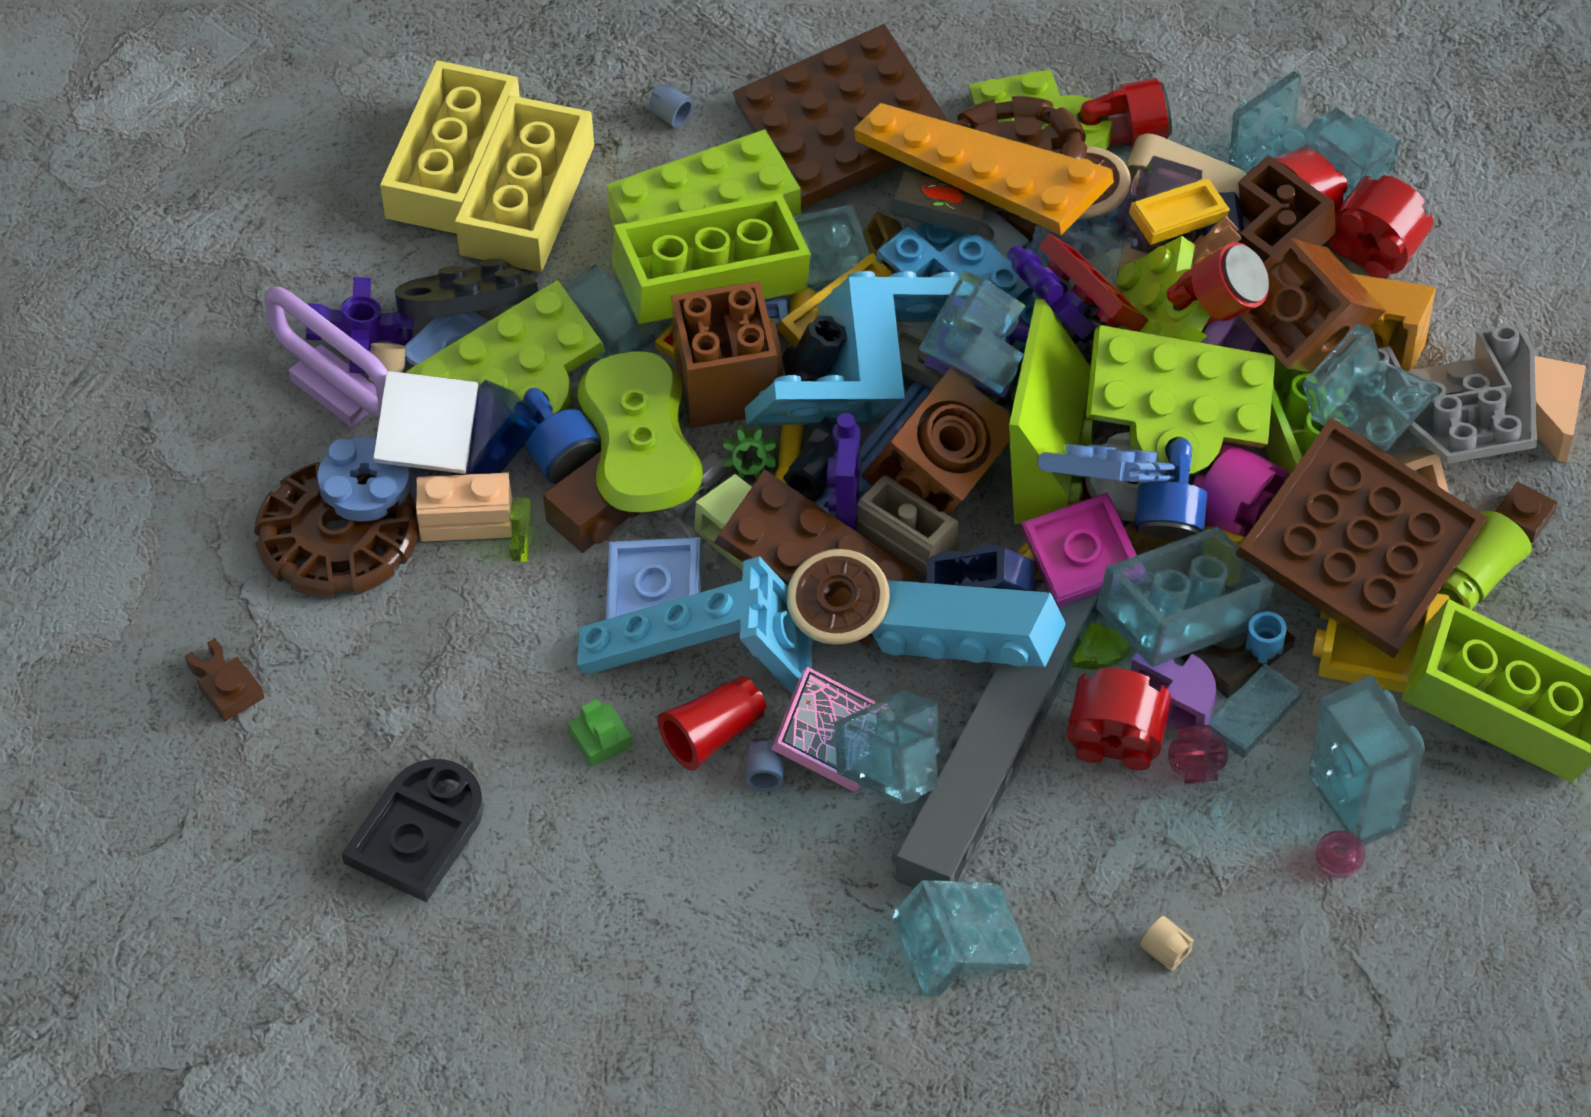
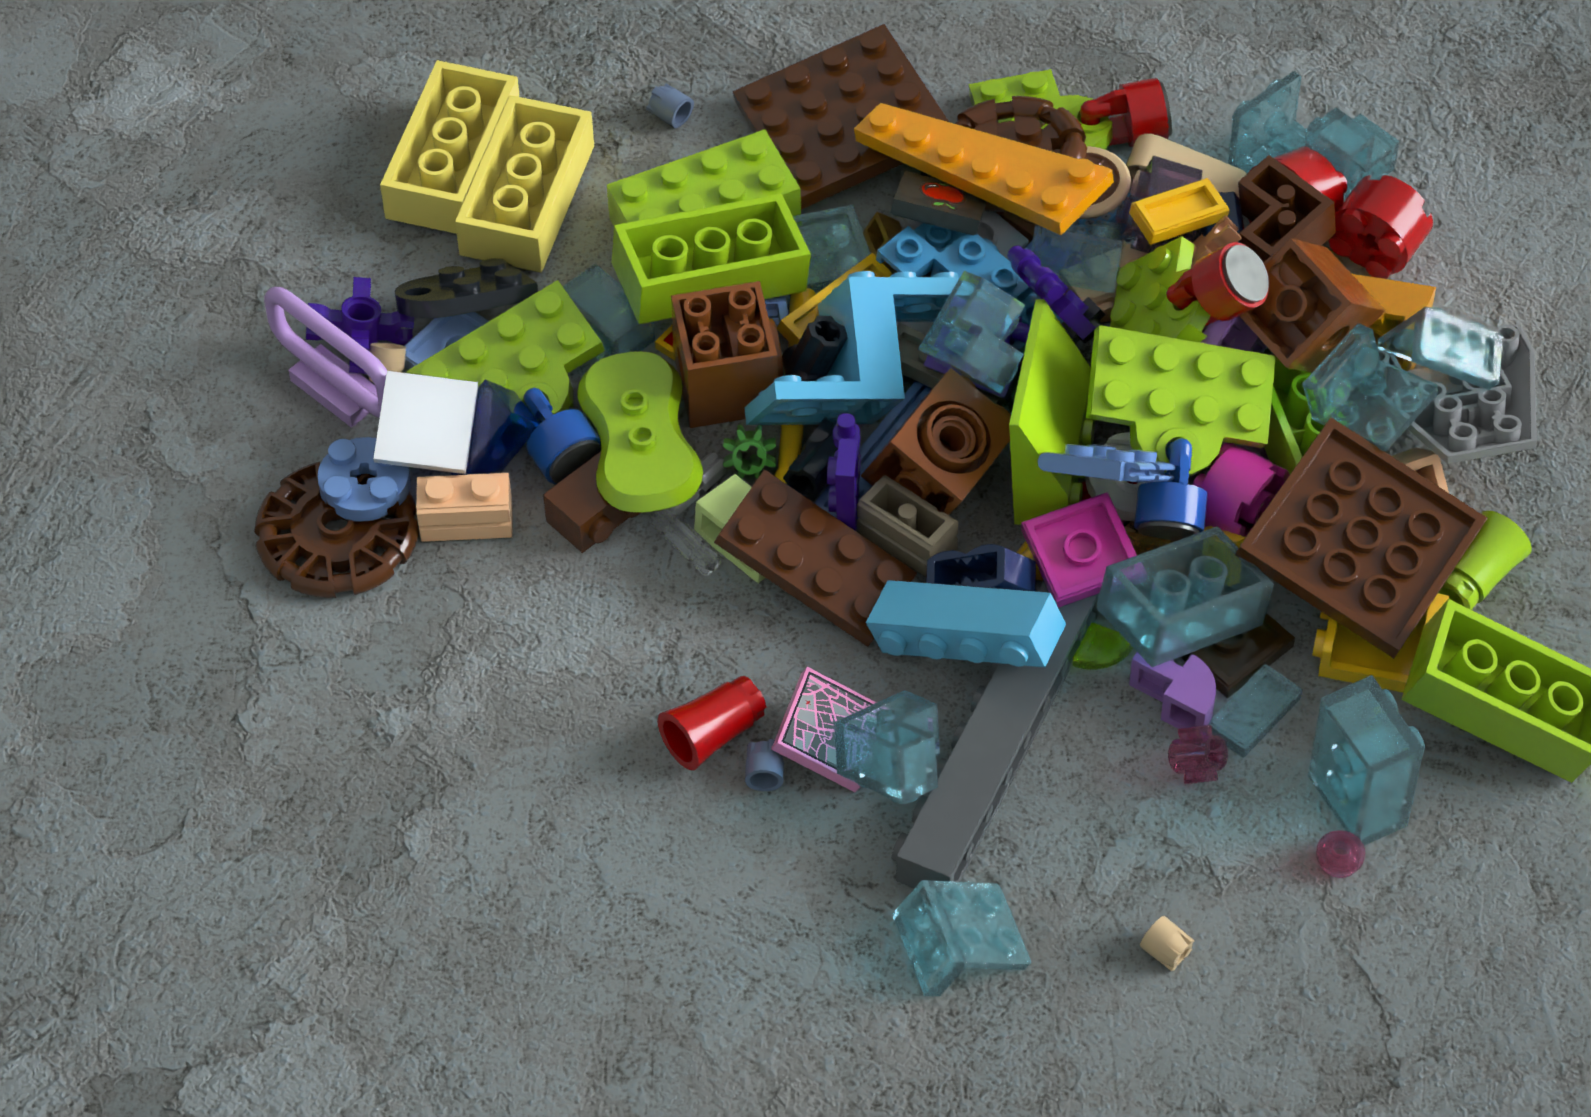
(225, 685): reddish brown plate -> none
(416, 830): black plate -> none
(522, 531): clear neon green tile -> none
(599, 732): bright green tile -> none
(652, 573): light blue tile -> none
(750, 606): medium azure bracket -> none
(842, 623): reddish brown wheel -> none
(1091, 285): red plate -> none
(1118, 718): red brick -> none
(1266, 635): dark azure hose -> none
(1447, 346): none -> clear light blue bracket
(1527, 509): reddish brown plate -> none
(1557, 403): light nougat slope -> none

